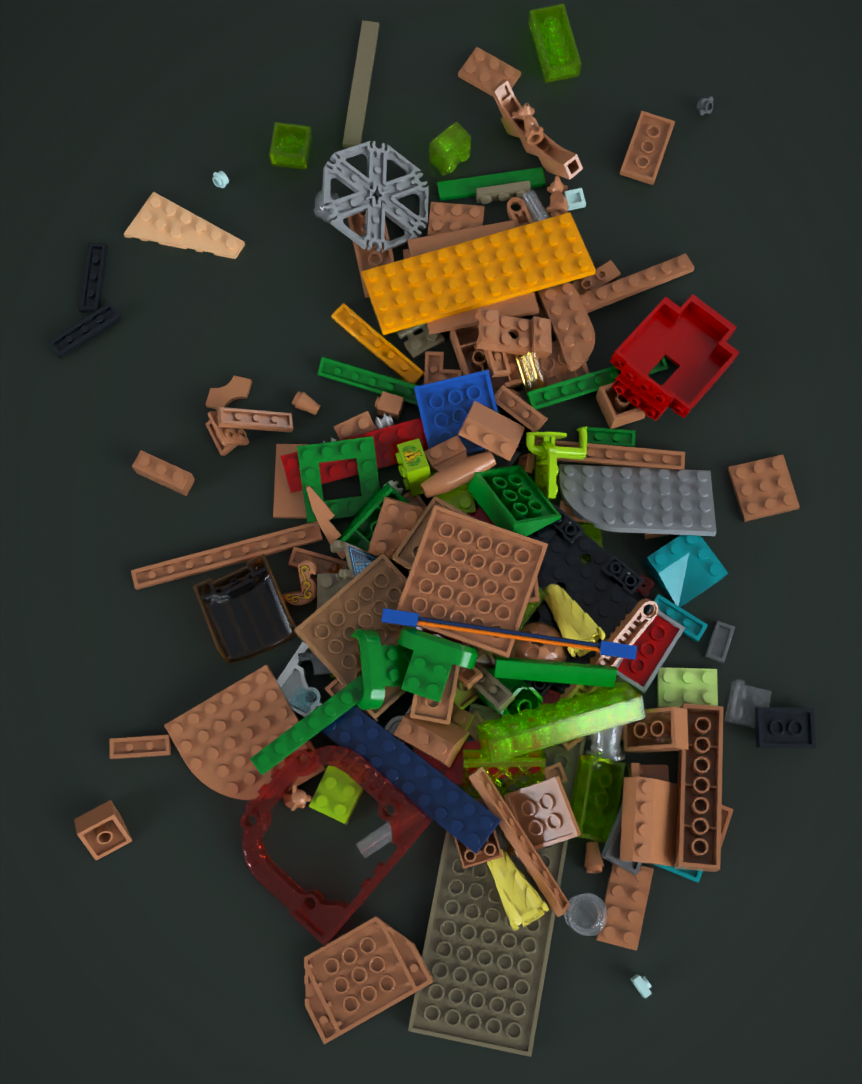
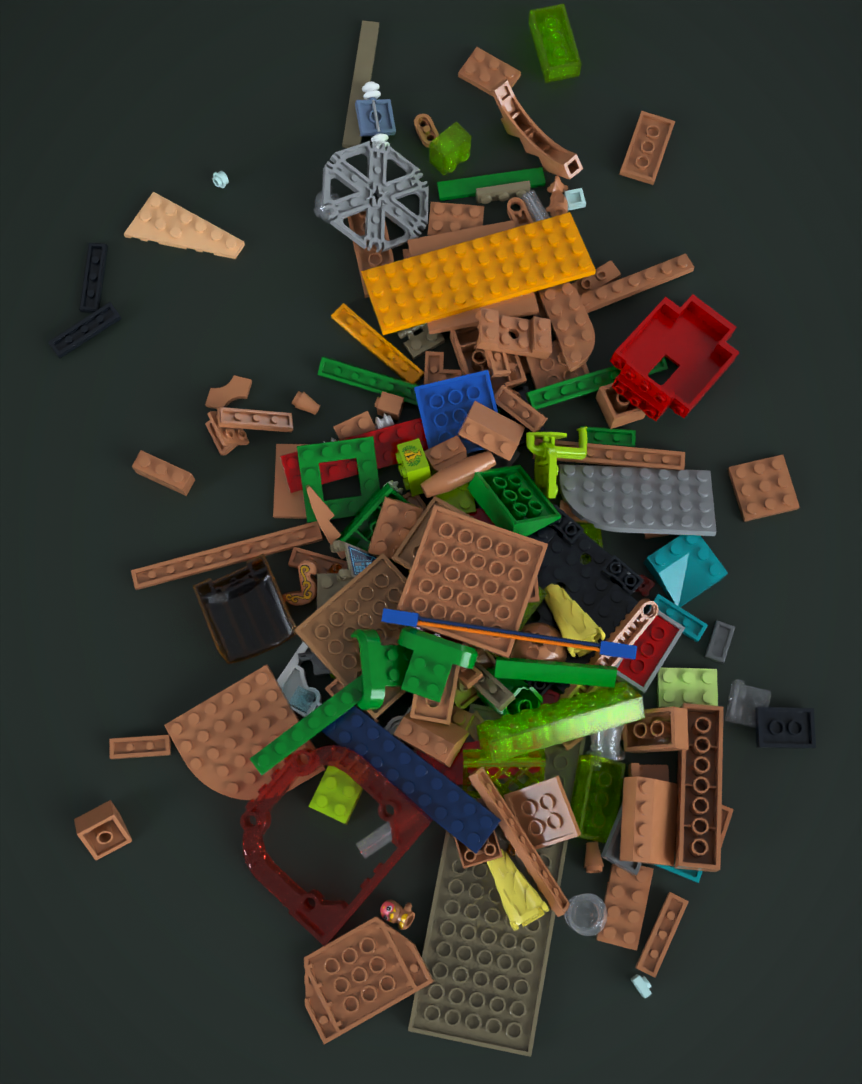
(290, 145): clear neon green brick -> none
(296, 798): nougat animal -> none
(374, 115): none -> sand blue plate
(395, 913): none -> nougat animal
(426, 132): none -> nougat plate
(527, 462): nougat plate -> none
(528, 373): clear yellow tile -> none
(533, 132): nougat animal -> none
(555, 770): nougat plate -> none
(661, 934): none -> nougat plate
(705, 105): dark grey plate -> none

